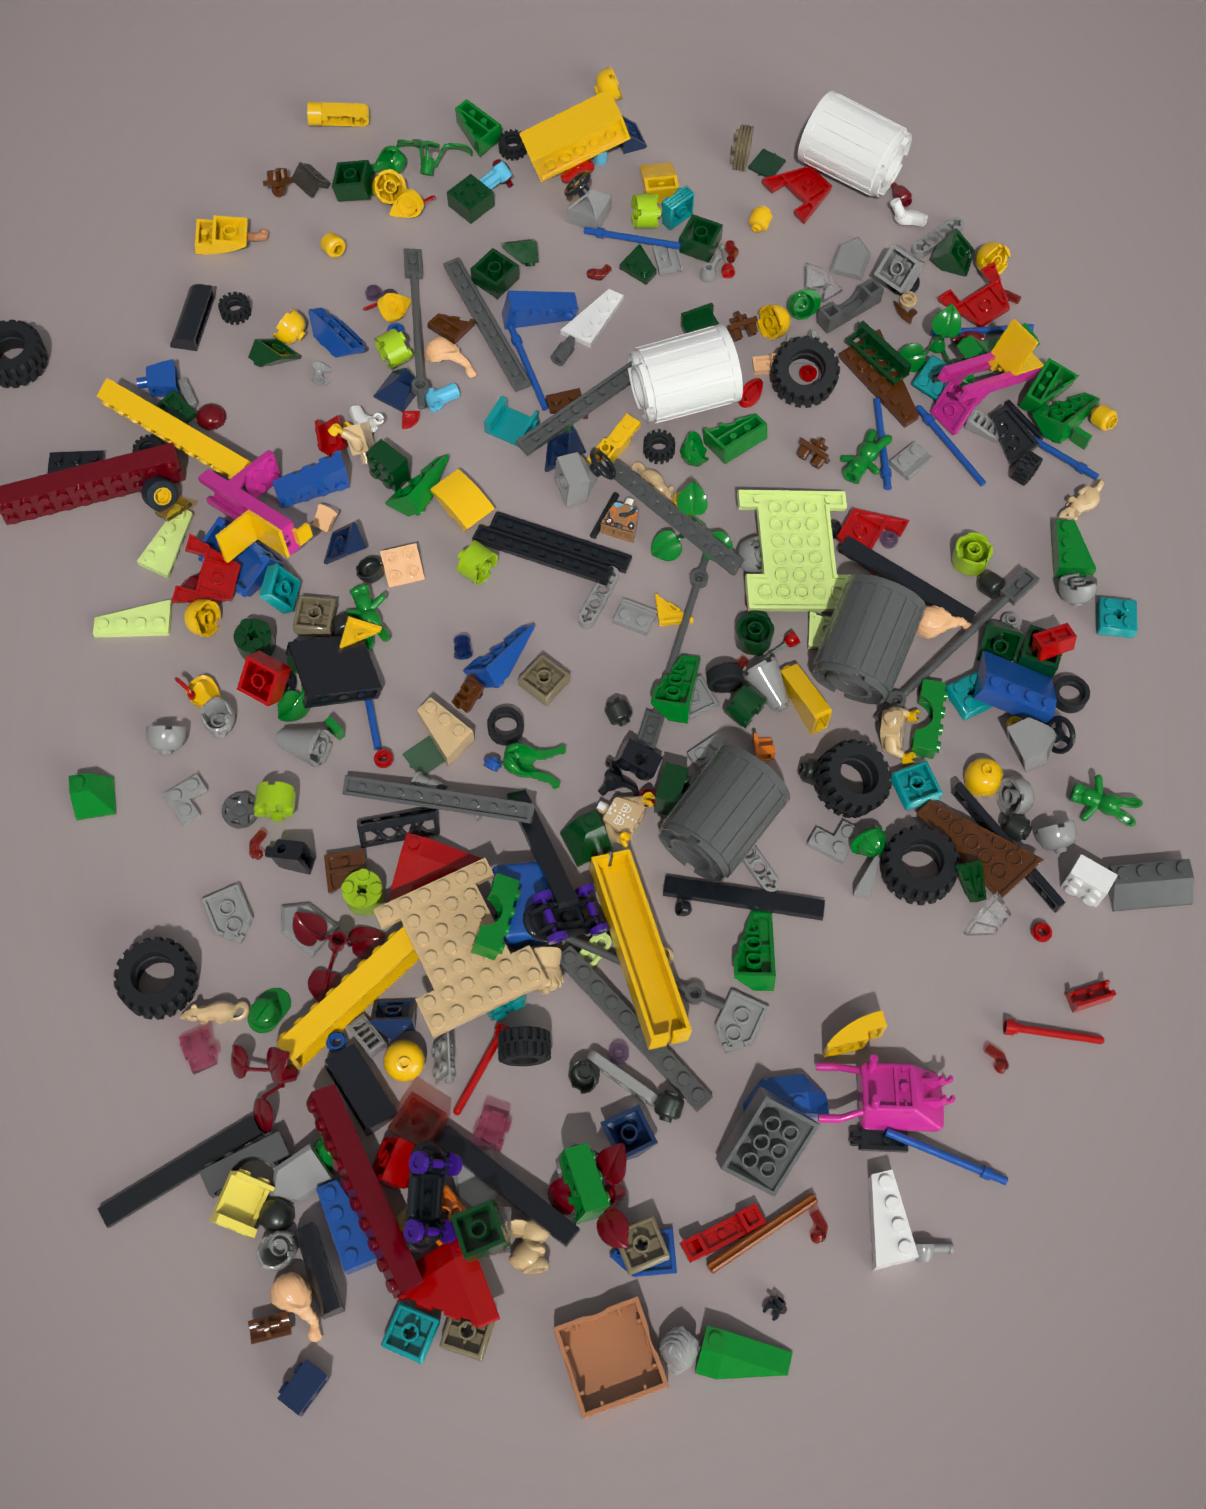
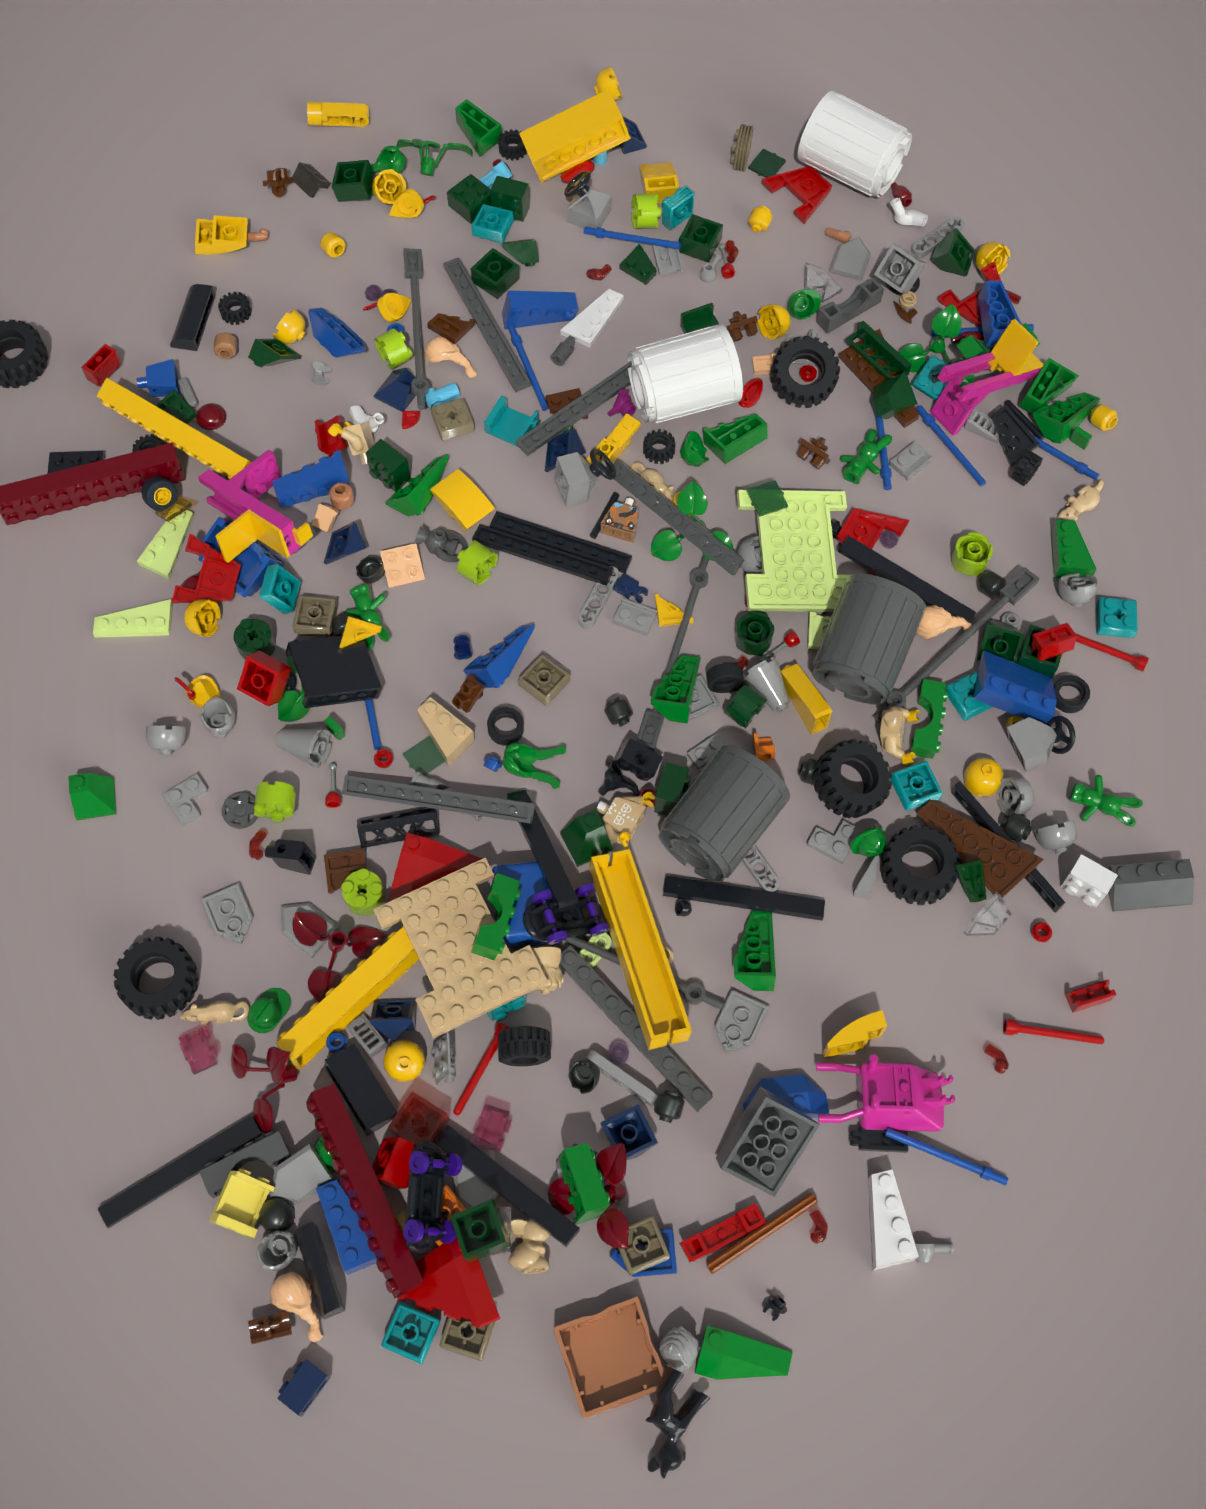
(101, 365): none -> red brick
(225, 345): none -> medium nougat head
(332, 799): none -> red hinge
(341, 496): none -> nougat head
(438, 541): none -> dark grey piece
(452, 419): none -> dark tan brick
(492, 223): none -> teal brick
(511, 196): none -> dark green brick
(623, 404): none -> magenta animal
(630, 587): none -> dark blue plate
(668, 1455): none -> black animal
(767, 498): none -> clear green piece
(839, 235): none -> nougat arm
(893, 396): none -> dark green slope
(995, 311): none -> blue wedge
(1139, 662): none -> red piece

